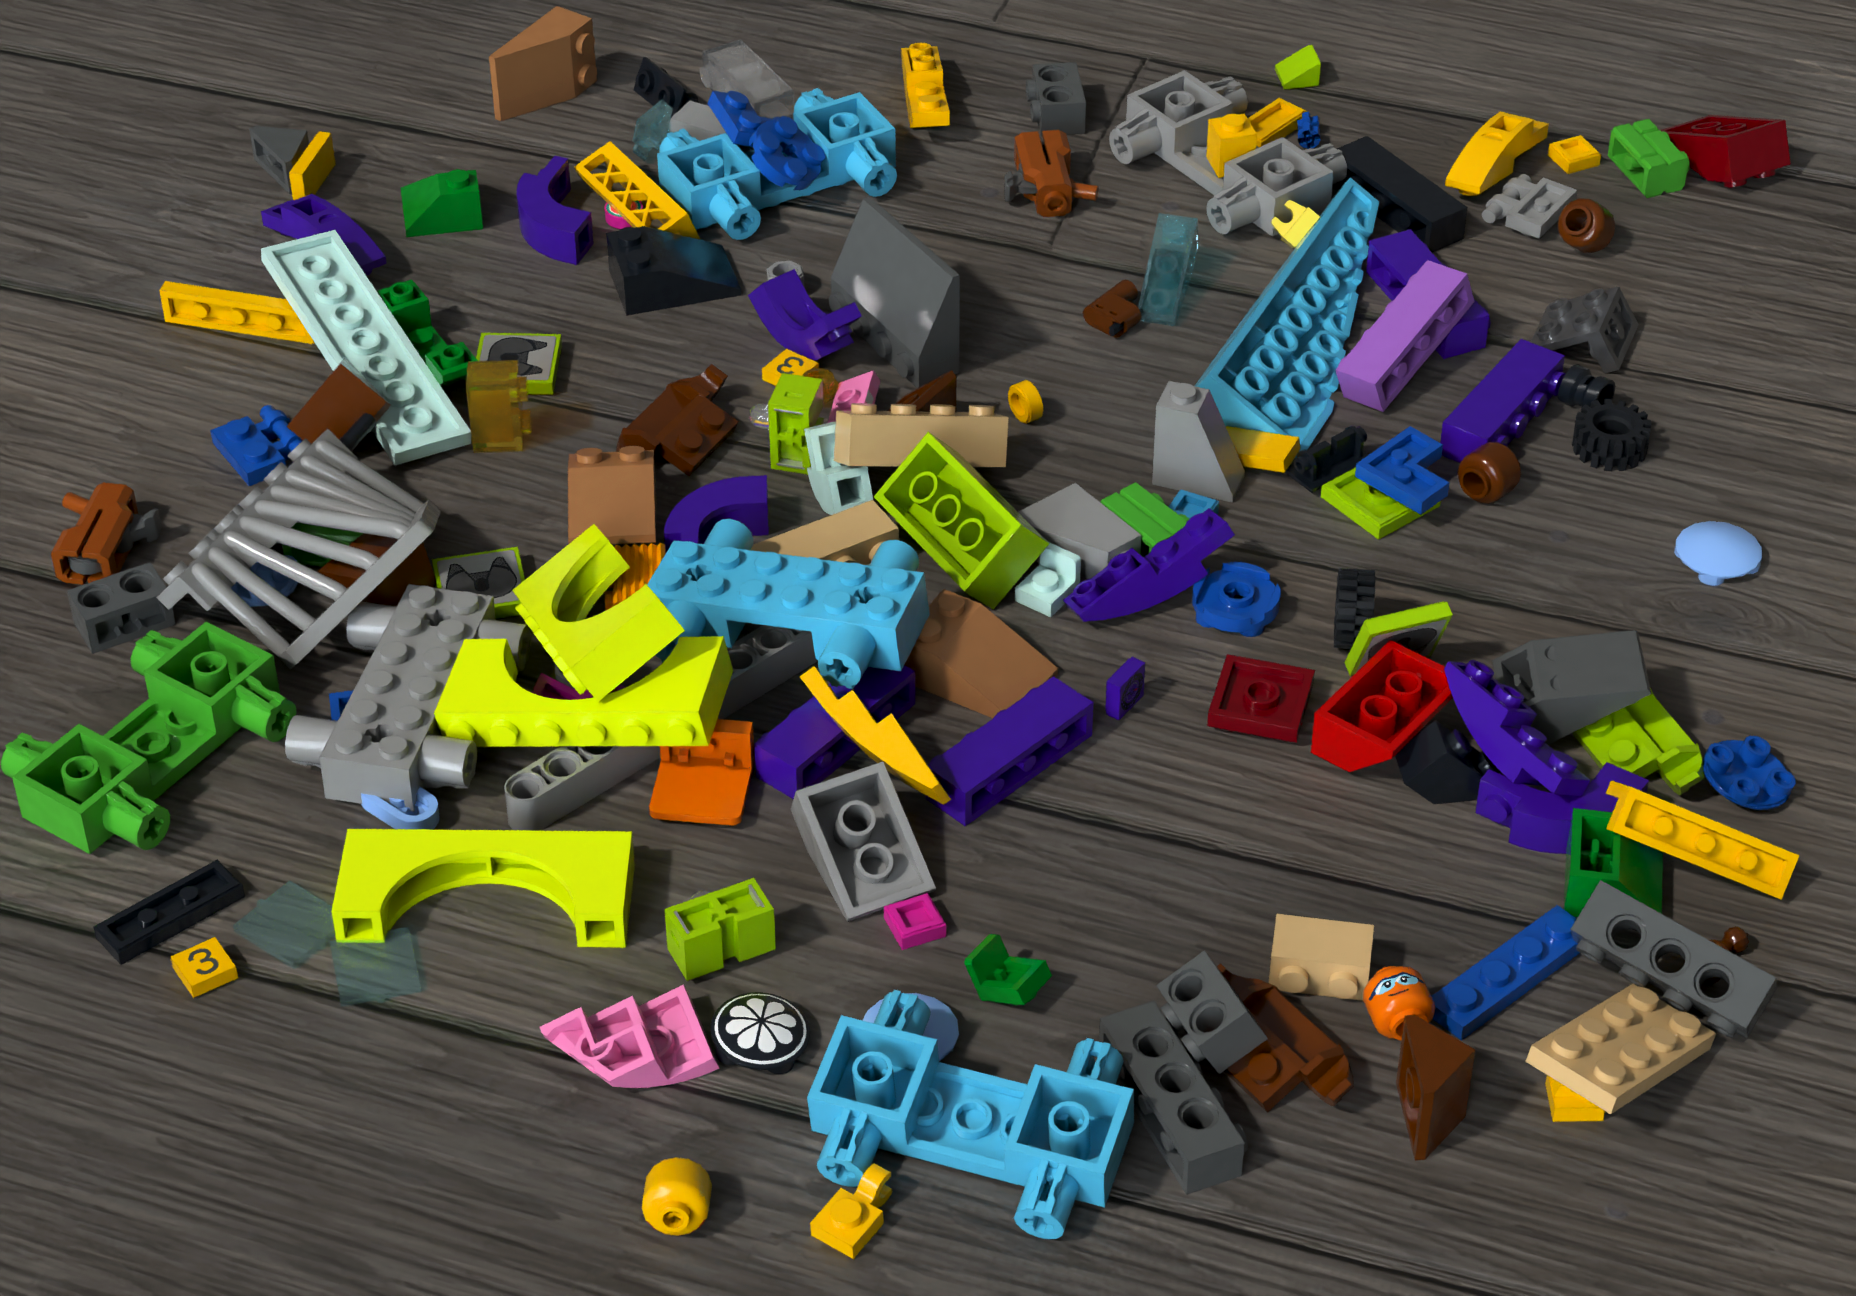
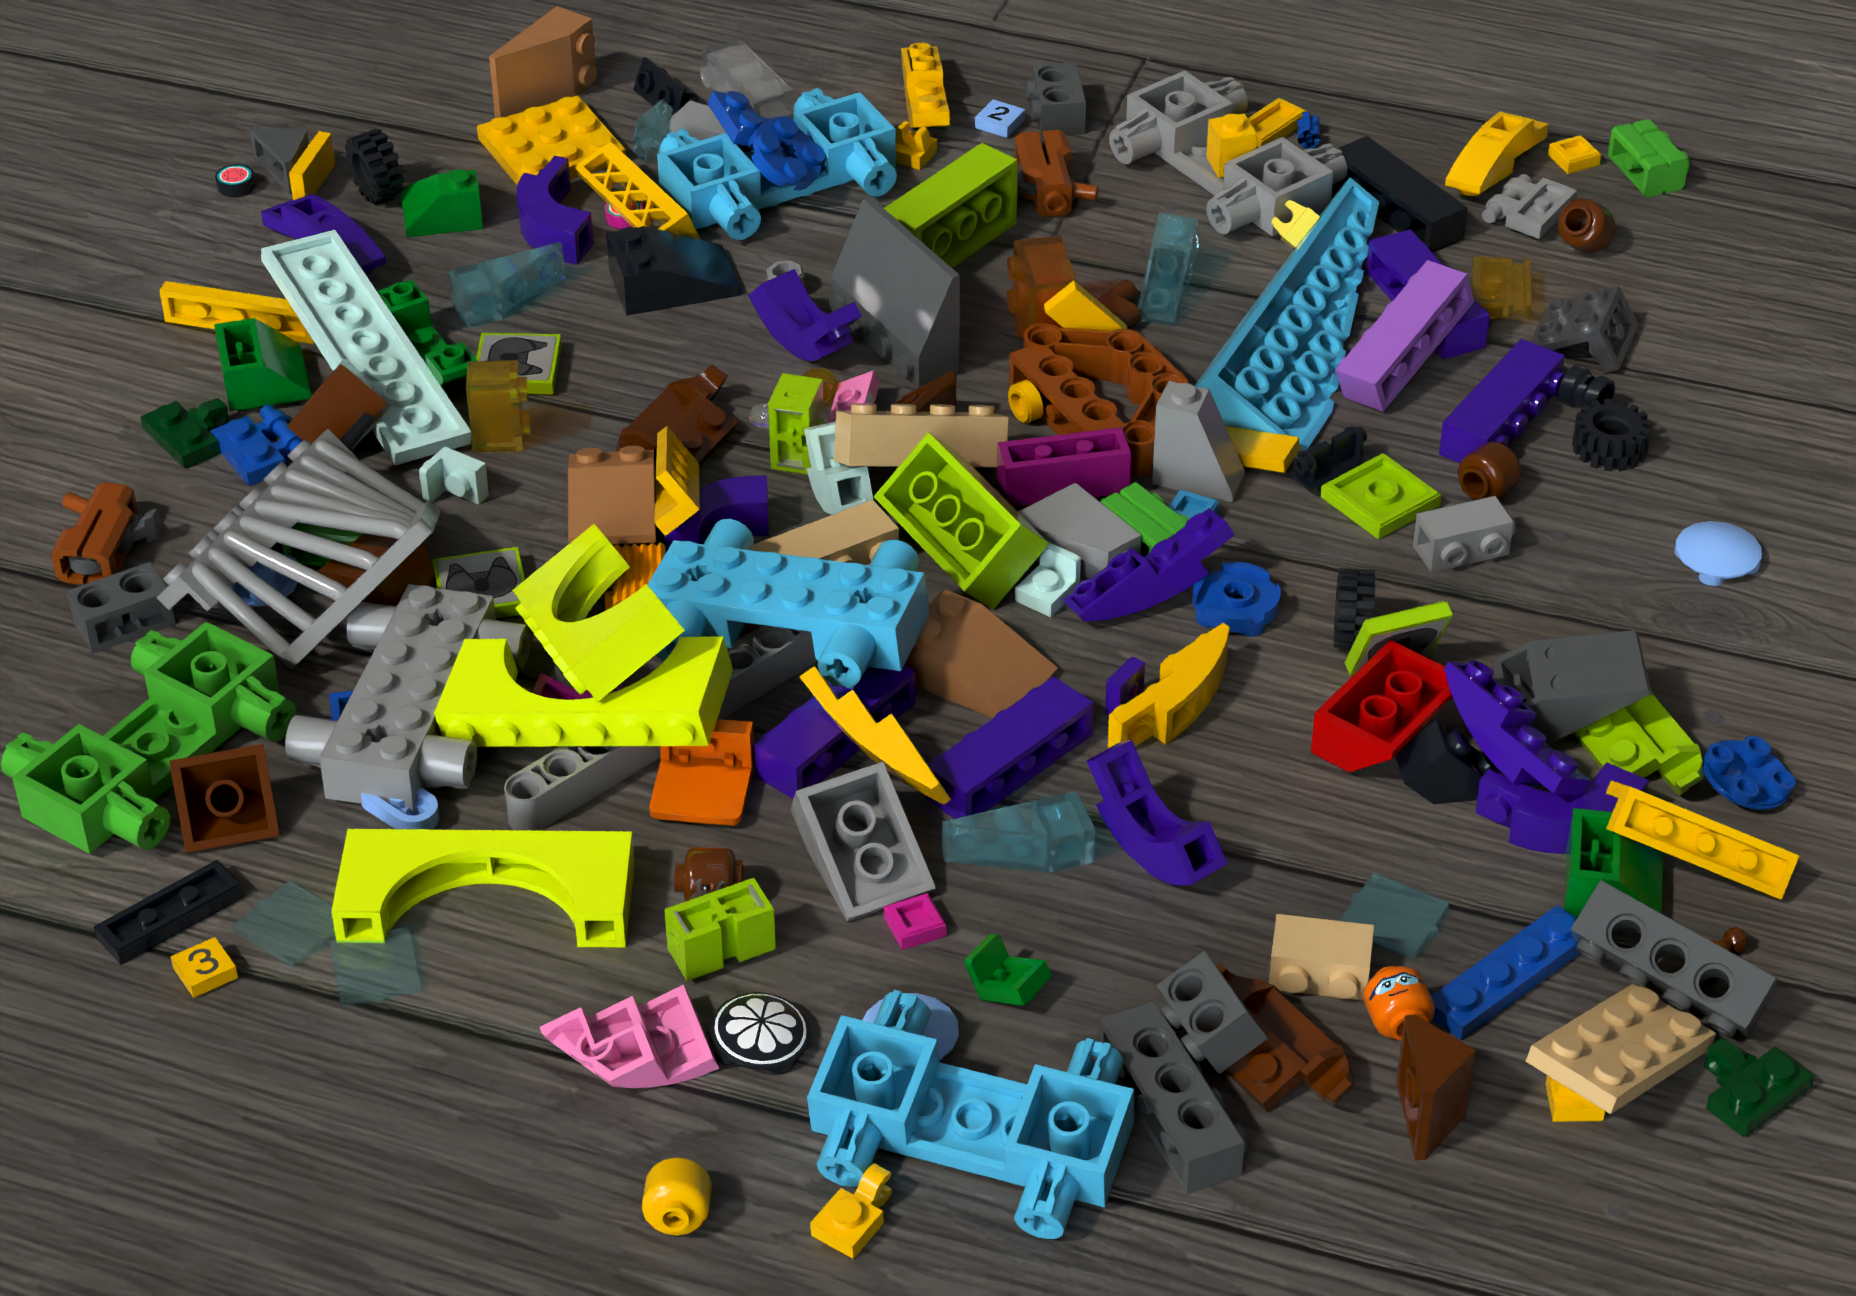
(185, 432): none -> dark green hinge
(224, 798): none -> reddish brown slope
(235, 180): none -> tile
(260, 365): none -> green slope
(374, 166): none -> black tyre
(455, 474): none -> light aqua bracket
(504, 284): none -> clear light blue slope
(533, 137): none -> yellow plate
(675, 482): none -> yellow fence
(707, 870): none -> reddish brown head
(789, 363): yellow tile -> none
(914, 148): none -> yellow tile
(962, 204): none -> lime brick
(1000, 118): none -> light blue tile
(1026, 836): none -> clear light blue slope
(1038, 273): none -> clear orange brick
(1044, 465): none -> magenta brick
(1065, 361): none -> dark orange brick
(1080, 310): none -> yellow tile
(1143, 825): none -> dark purple arch
(1180, 696): none -> yellow slope
(1261, 698): dark red plate -> none
(1299, 69): lime slope -> none
(1399, 913): none -> clear light blue piece
(1401, 470): blue plate -> none
(1463, 534): none -> light grey brick
(1502, 286): none -> clear yellow plate
(1732, 147): dark red slope -> none
(1752, 1087): none -> dark green hinge

